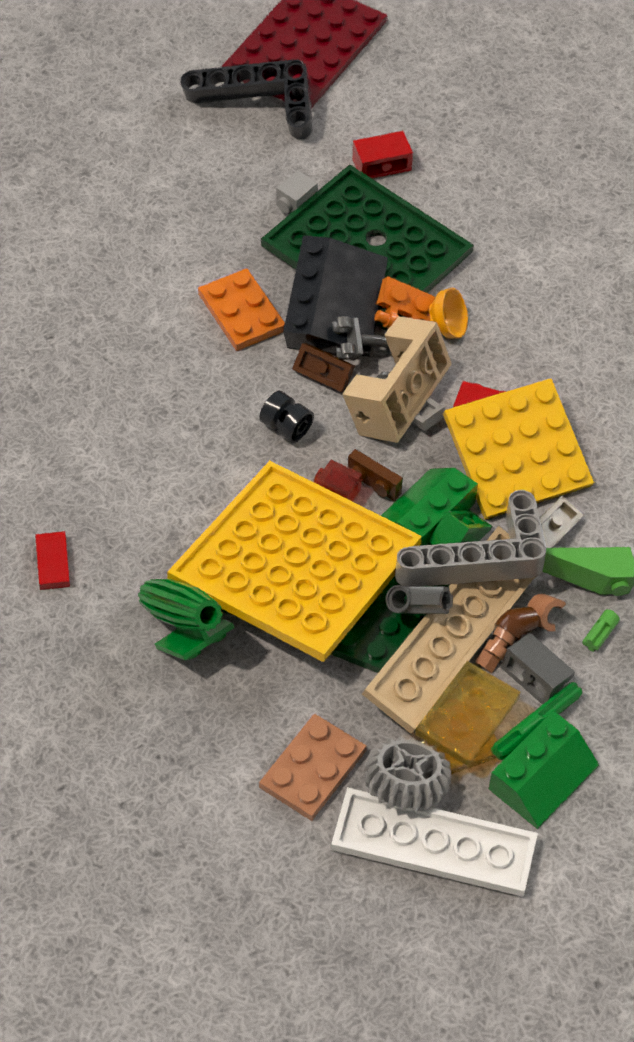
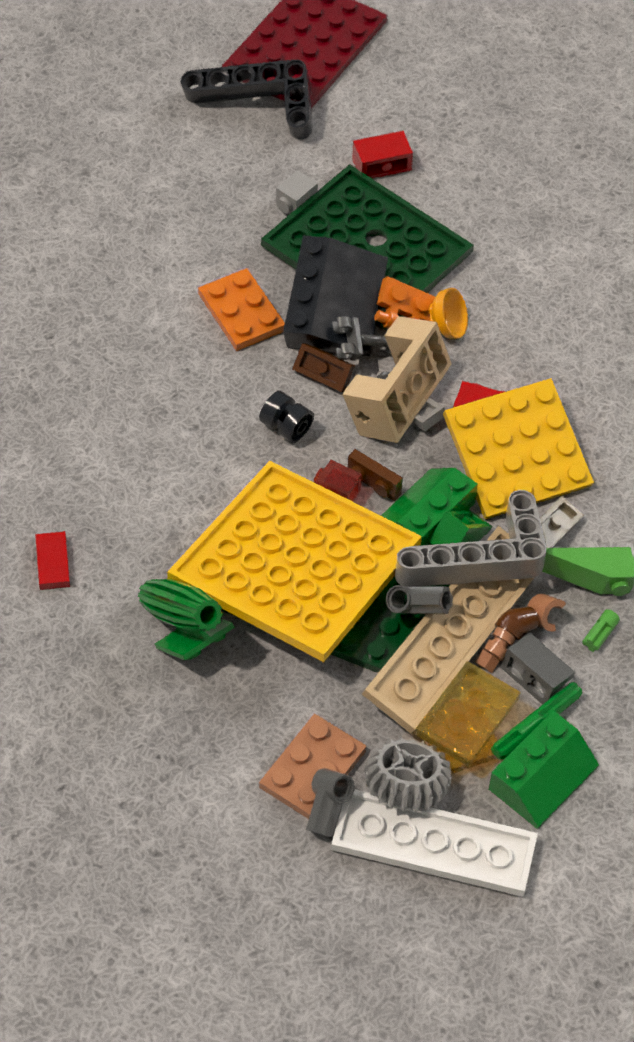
(331, 792): none -> dark grey piece

